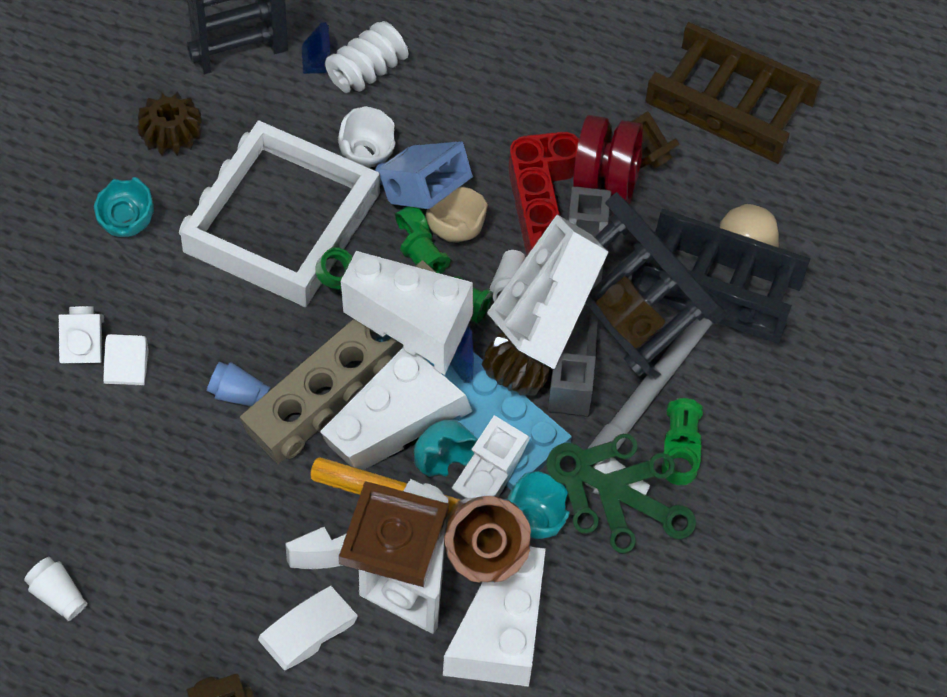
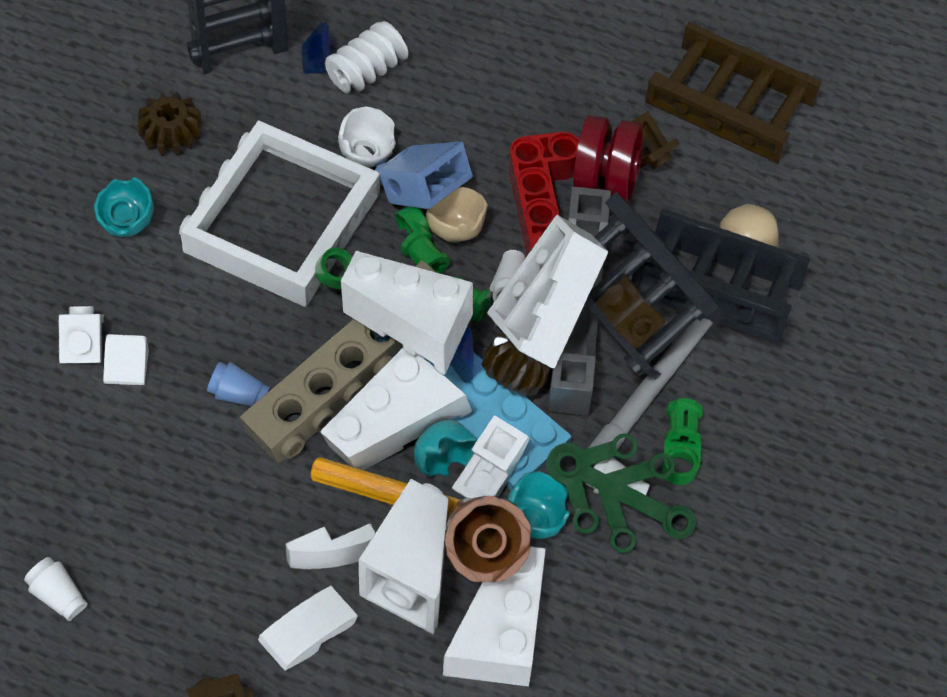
(393, 534): reddish brown plate -> none

